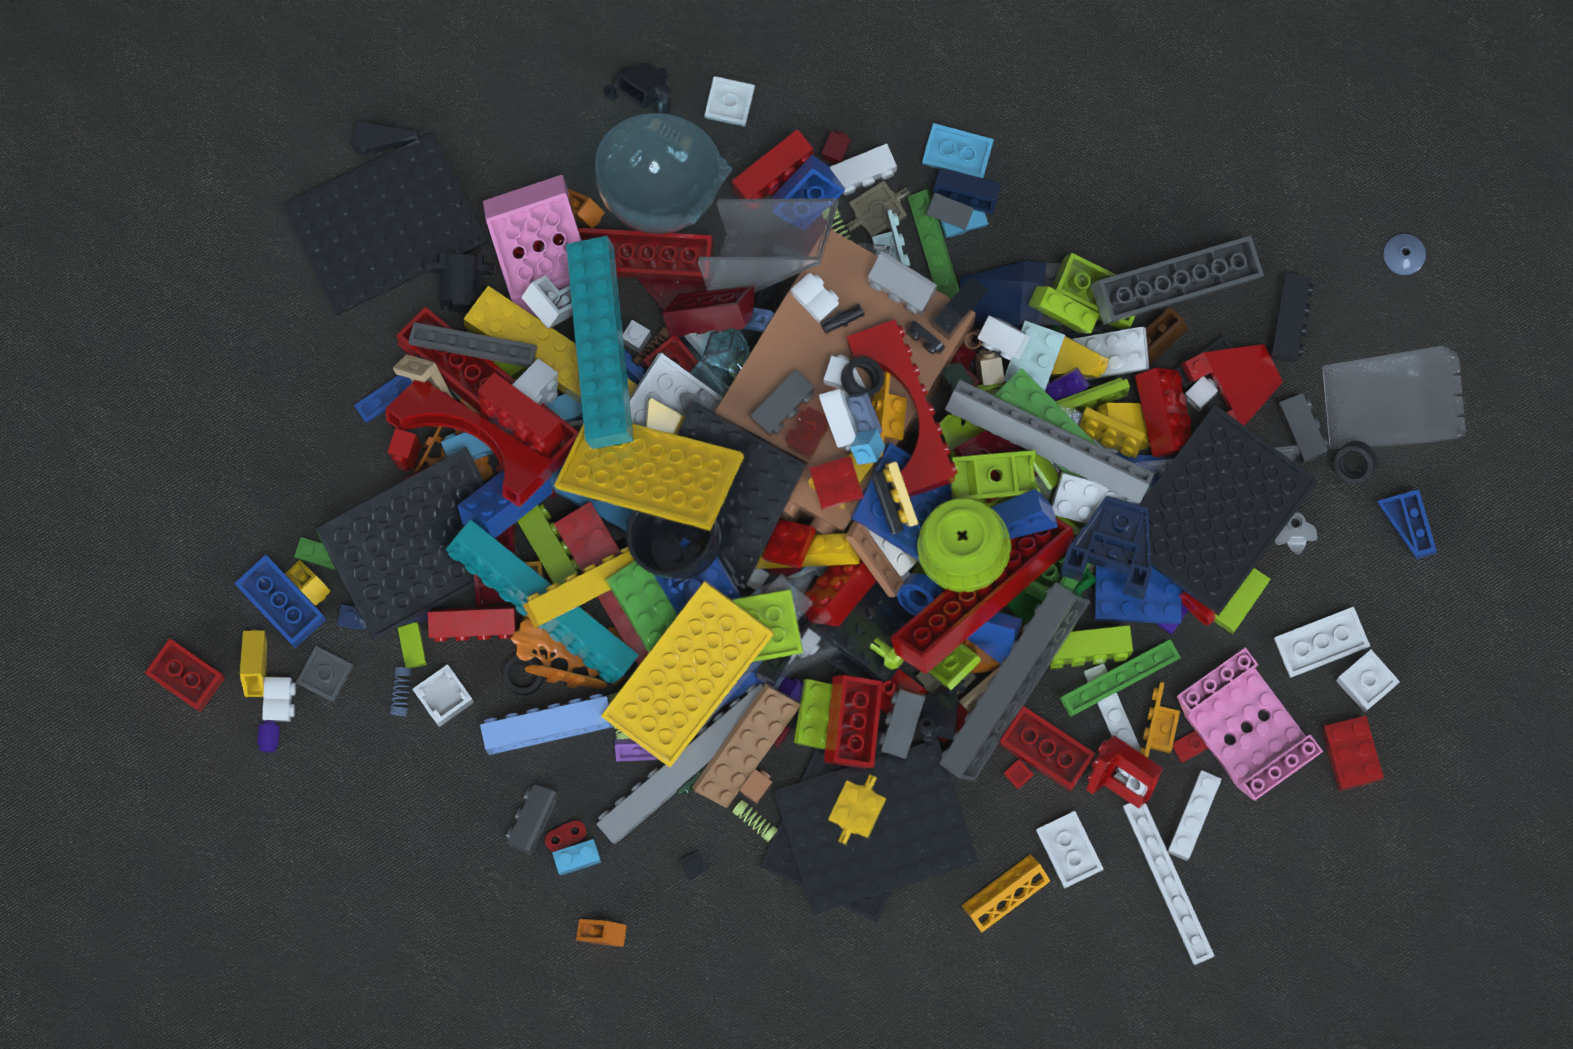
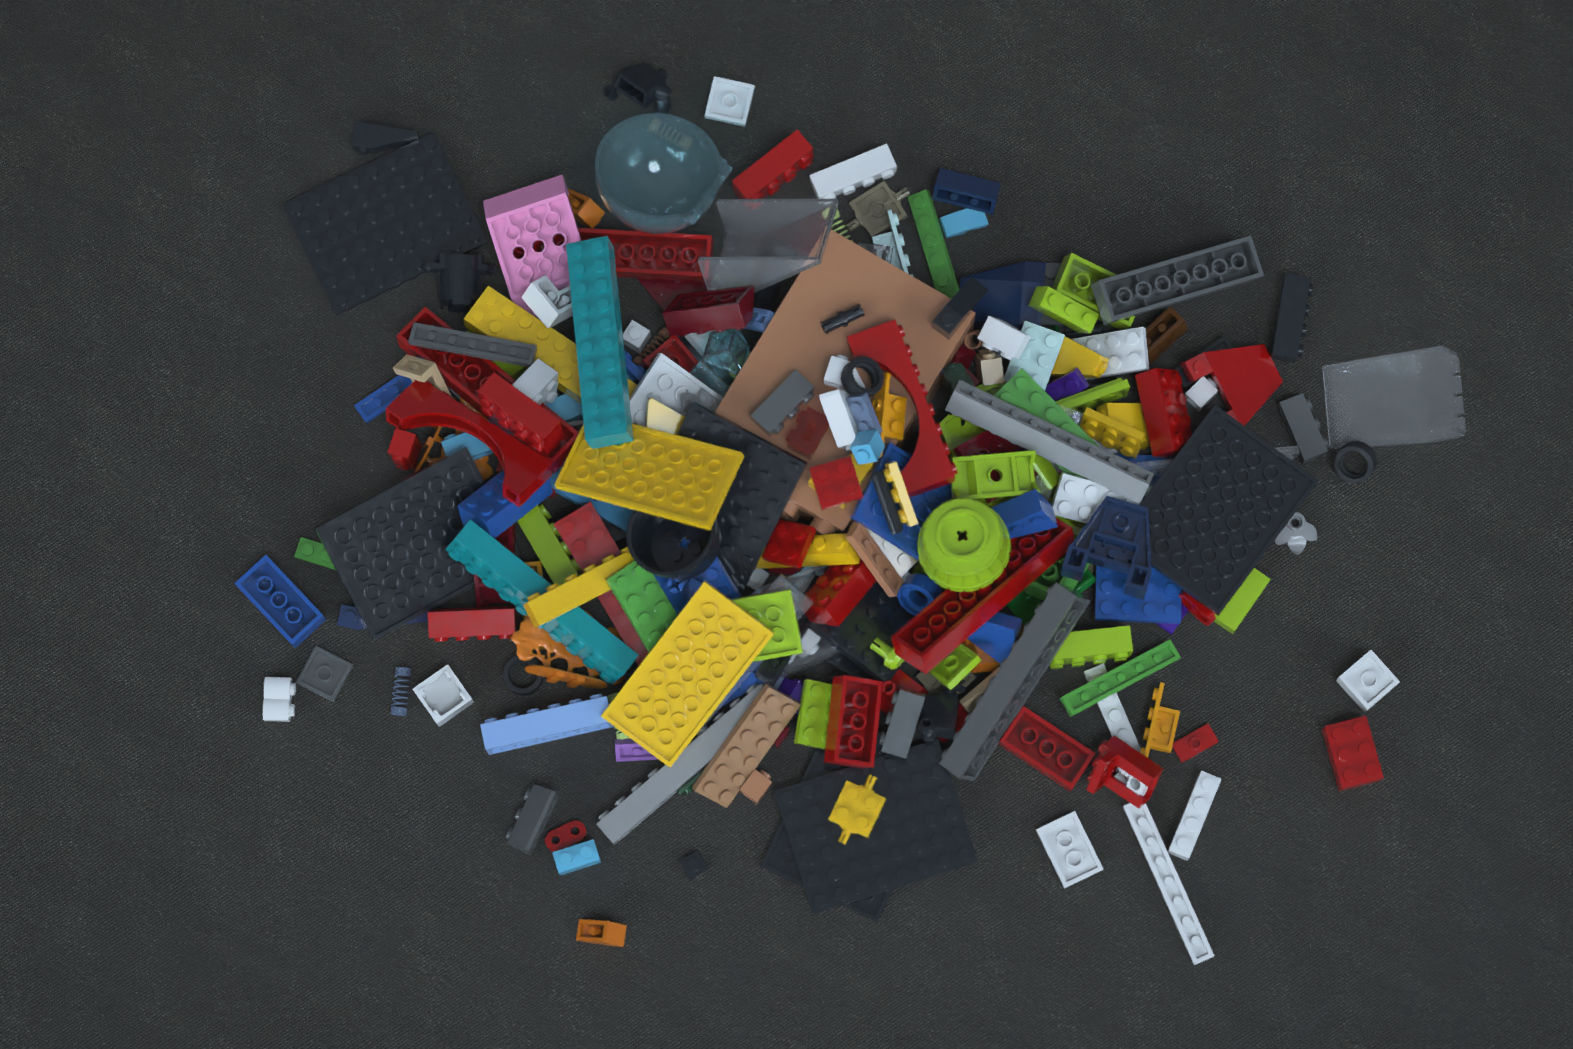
(185, 675): red brick -> none
(253, 663): yellow slope -> none
(268, 736): dark purple brick -> none
(307, 582): yellow slope -> none
(412, 645): lime slope -> none
(739, 809): yellowish green piece -> none
(811, 181): blue slope -> none
(815, 297): white brick -> none
(836, 147): dark red brick -> none
(901, 284): light grey slope -> none
(931, 343): black plate -> none
(949, 211): dark grey hinge -> none
(957, 151): medium azure plate -> none
(1004, 889): light orange fence -> none
(1018, 774): red plate -> none
(1235, 696): bright pink slope -> none
(1321, 642): white plate -> none
(1400, 263): sand blue dish -> none
(1411, 522): blue wedge -> none

